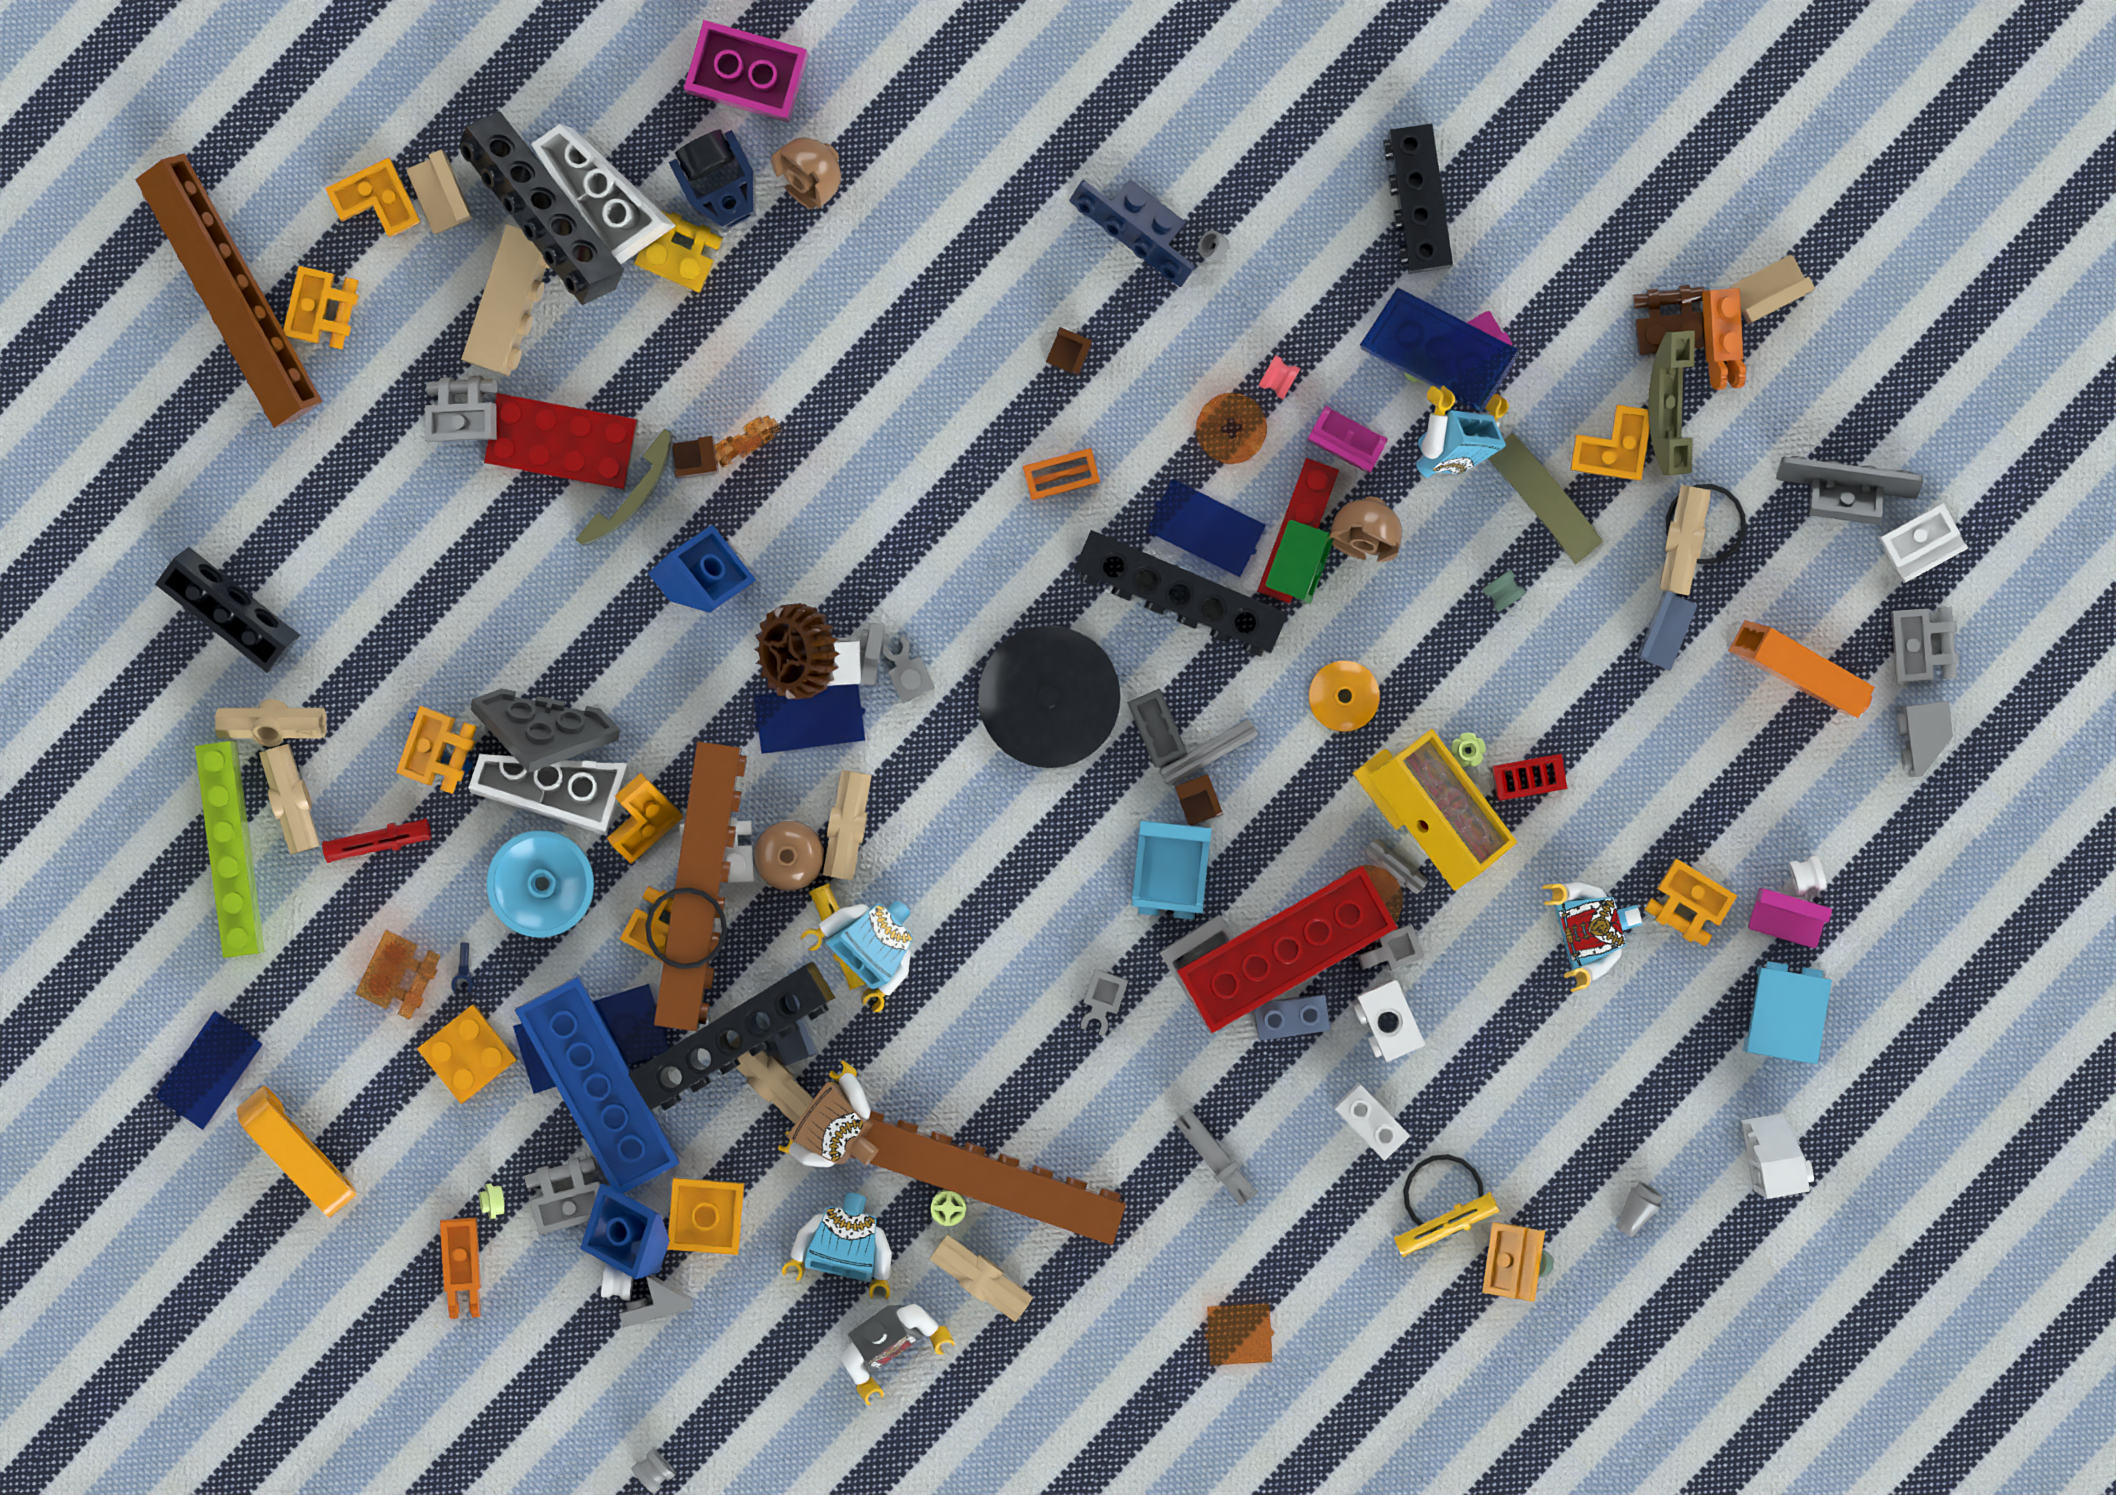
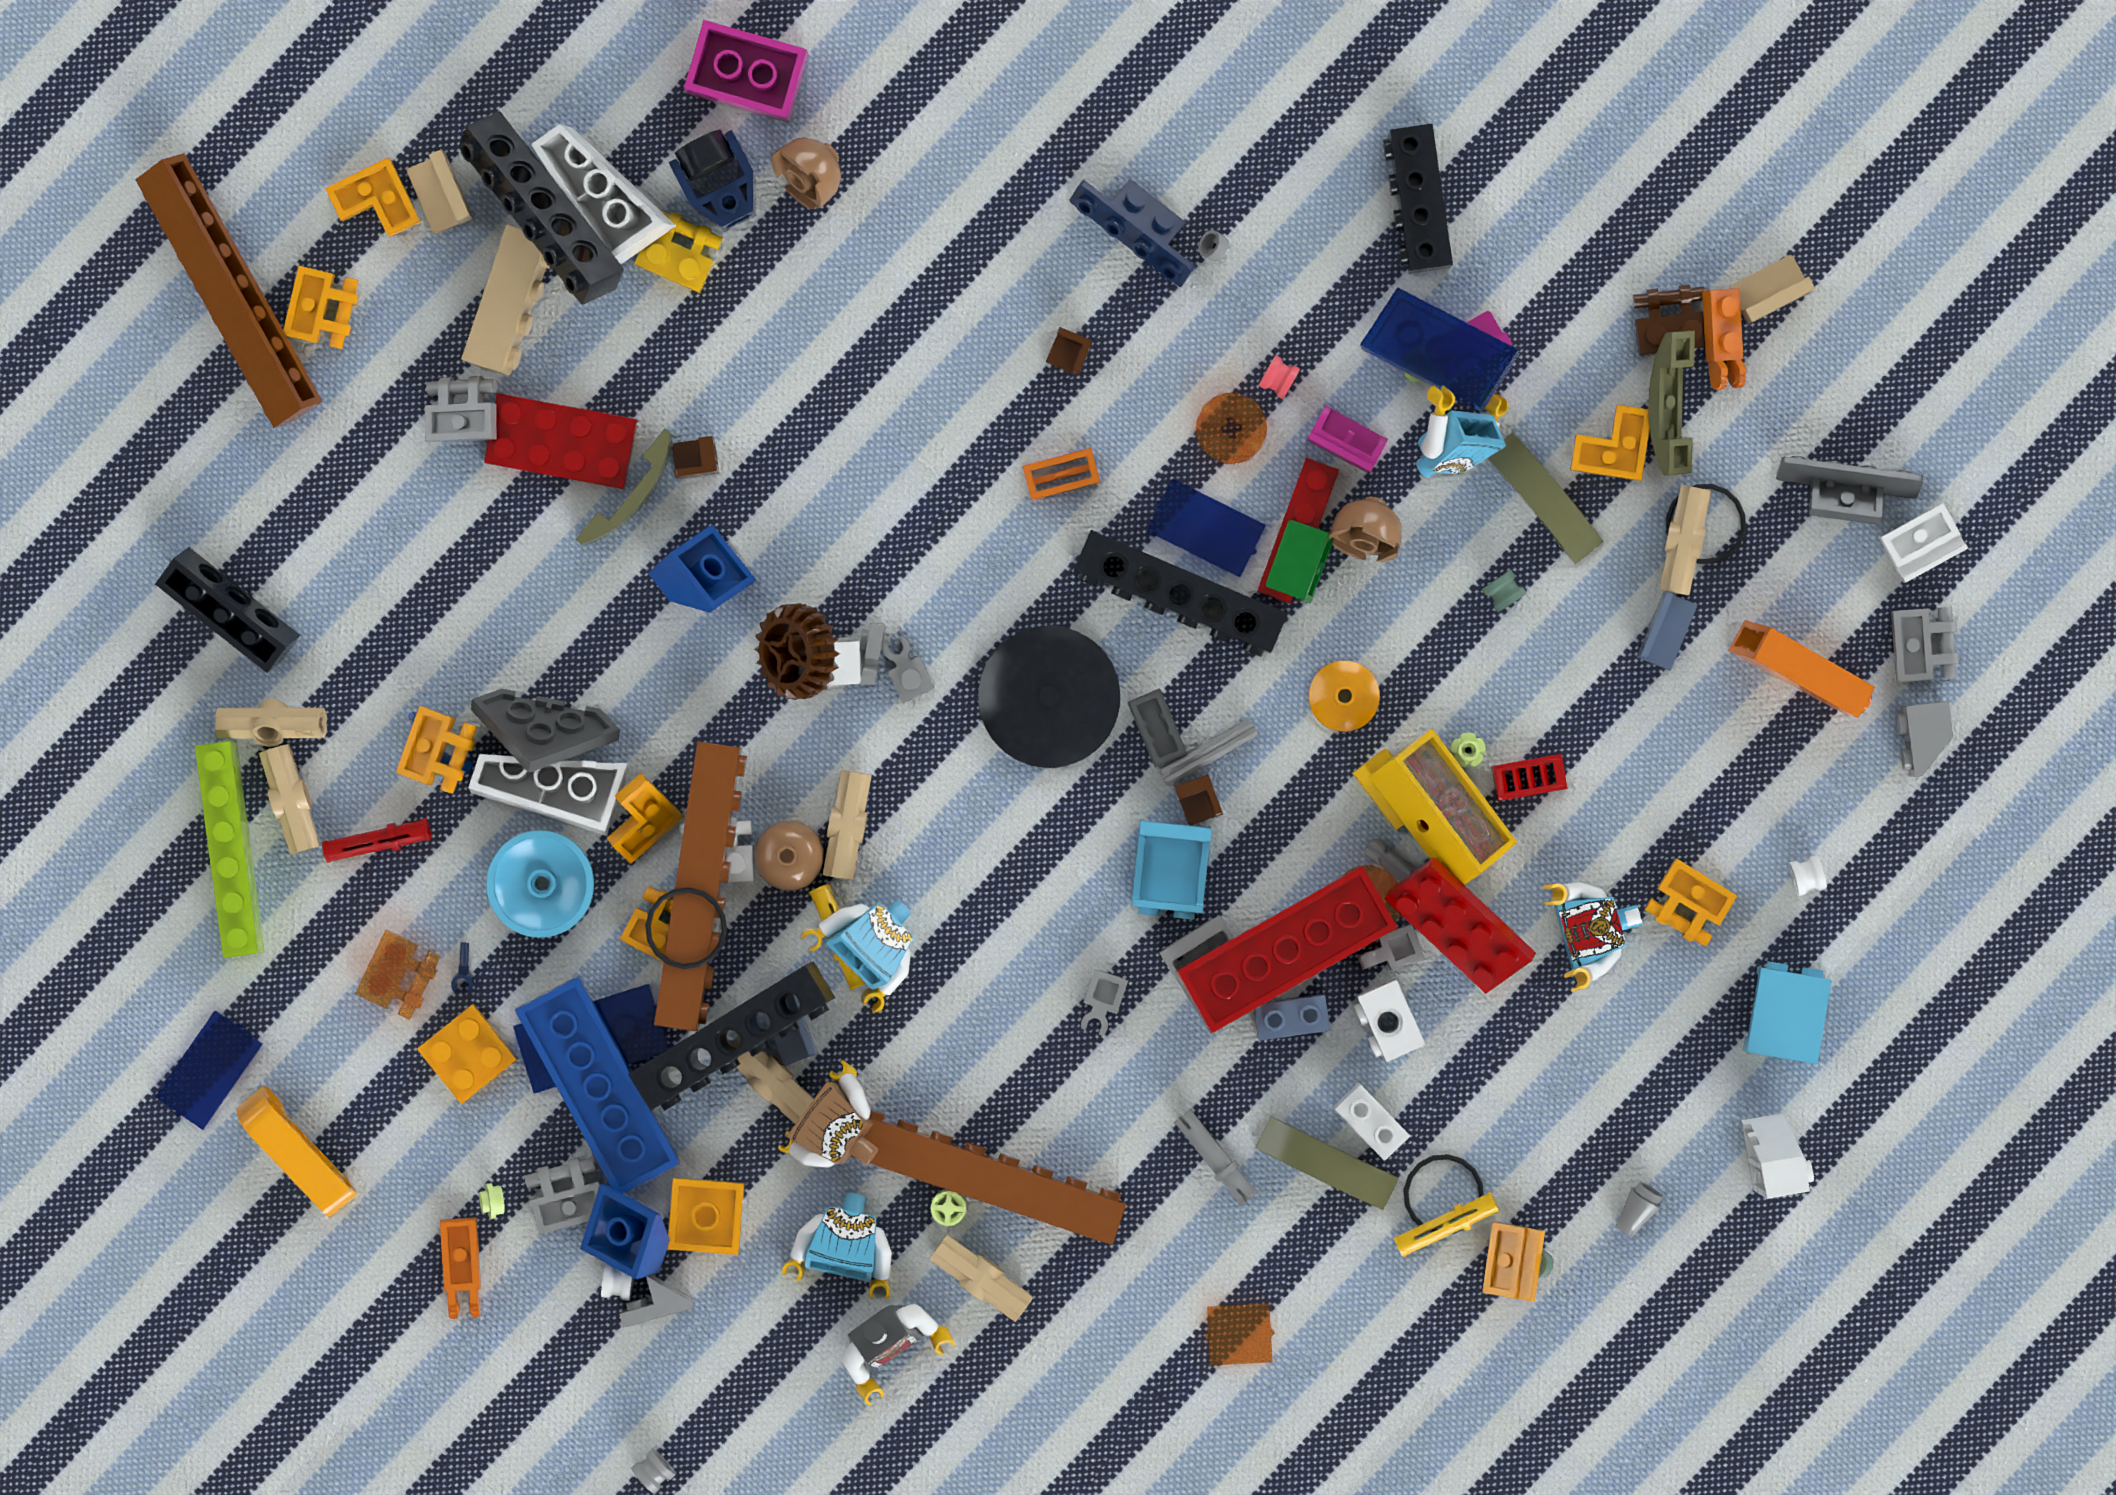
(756, 434): clear orange plate -> none
(812, 722): clear blue piece -> none
(1326, 1163): none -> olive slope
(1460, 925): none -> red plate
(1788, 918): dark pink panel -> none

